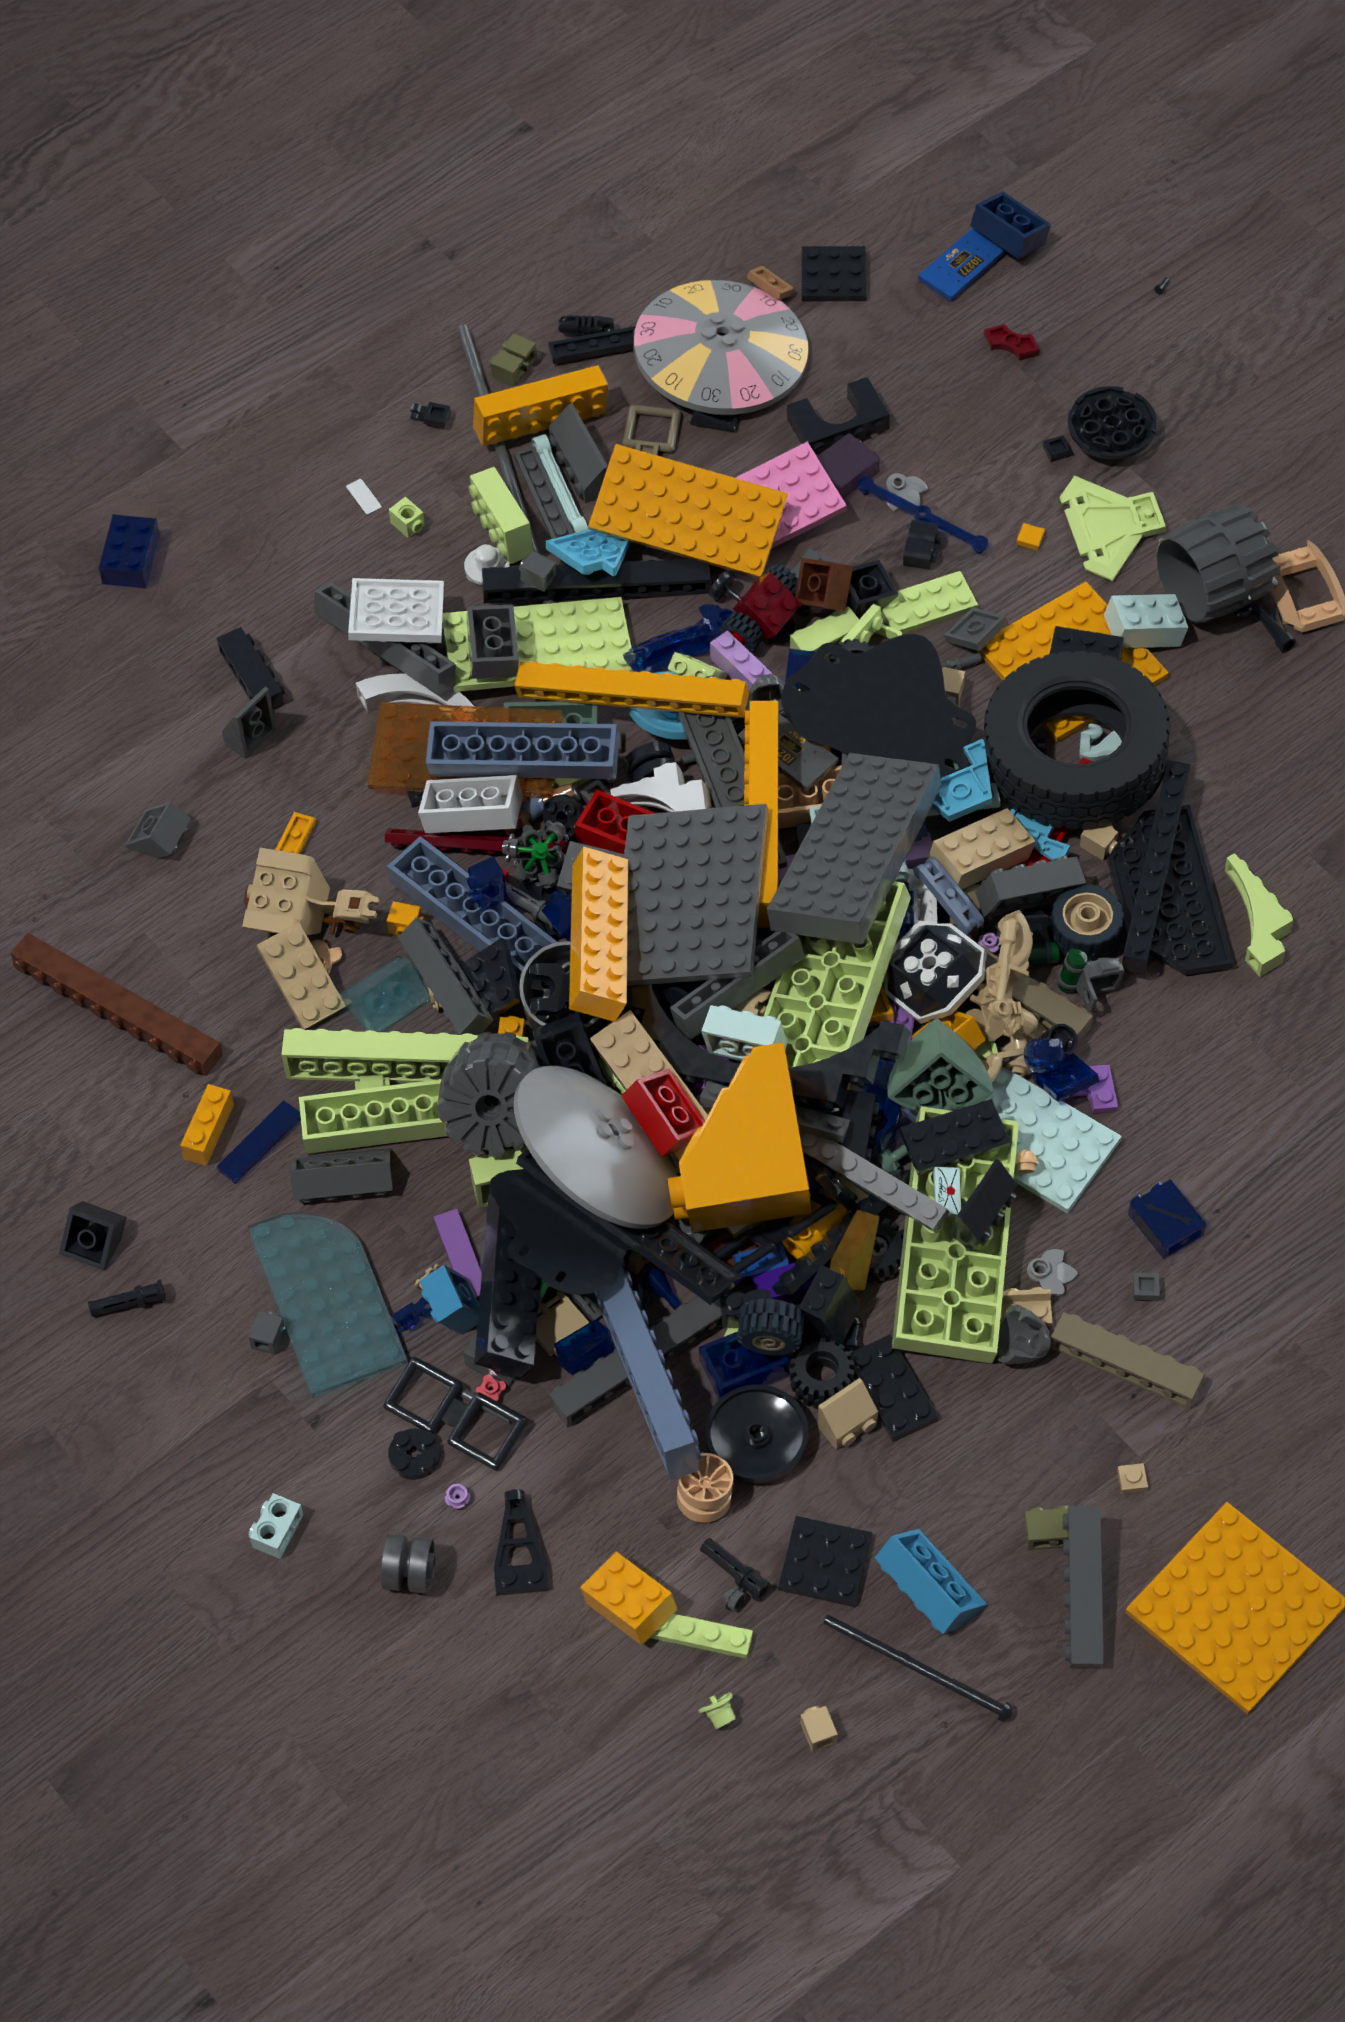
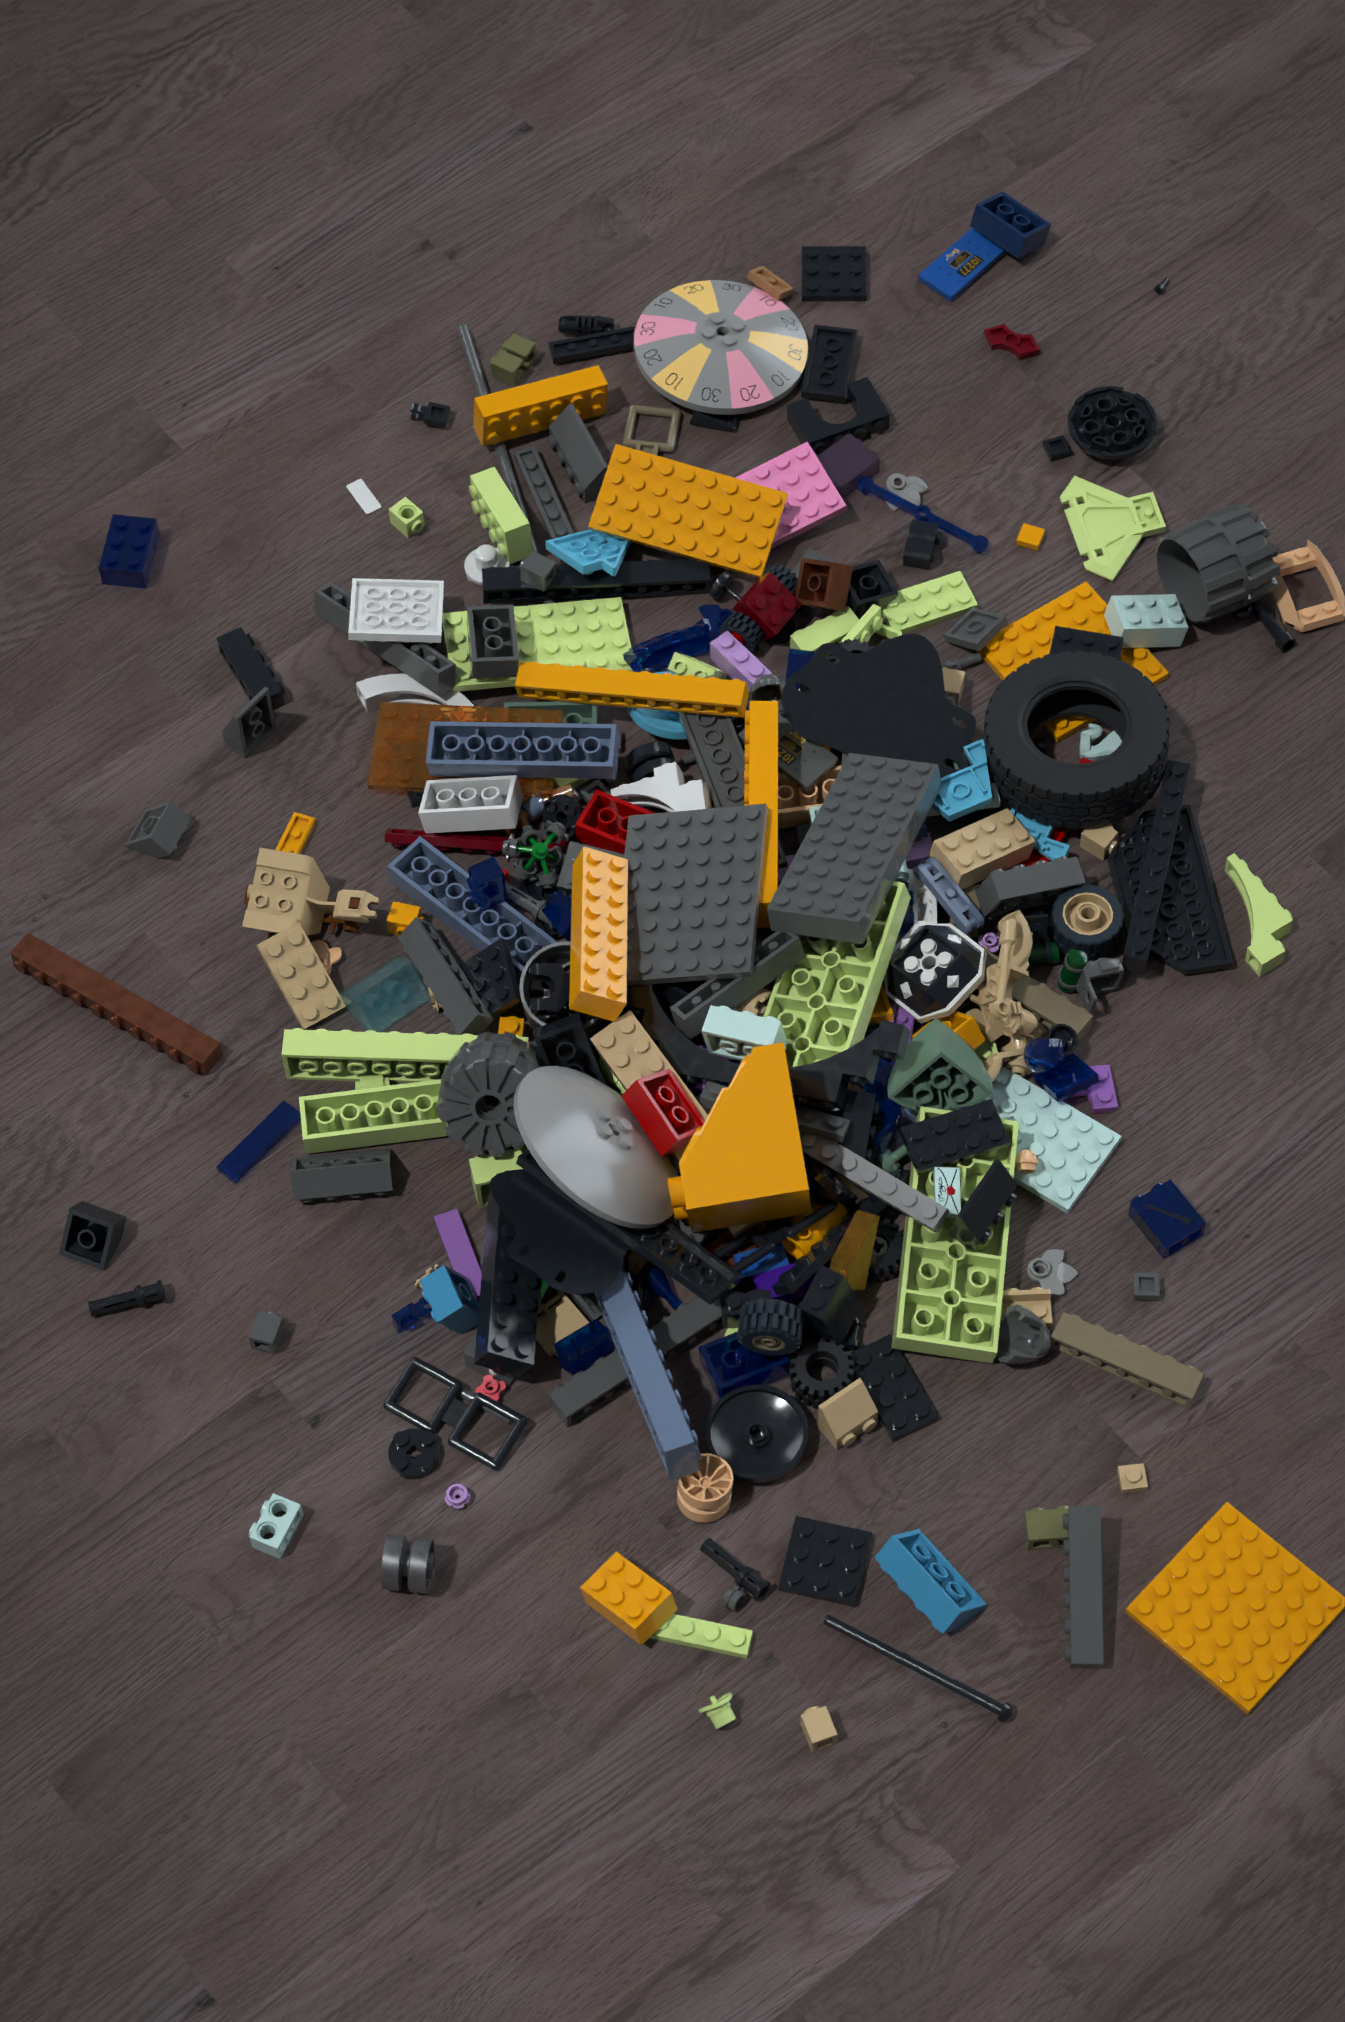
(207, 1125): light orange brick -> none
(327, 1299): clear light blue plate -> none
(518, 1578): black plate -> none
(544, 450): light aqua piece -> none
(829, 363): none -> black plate

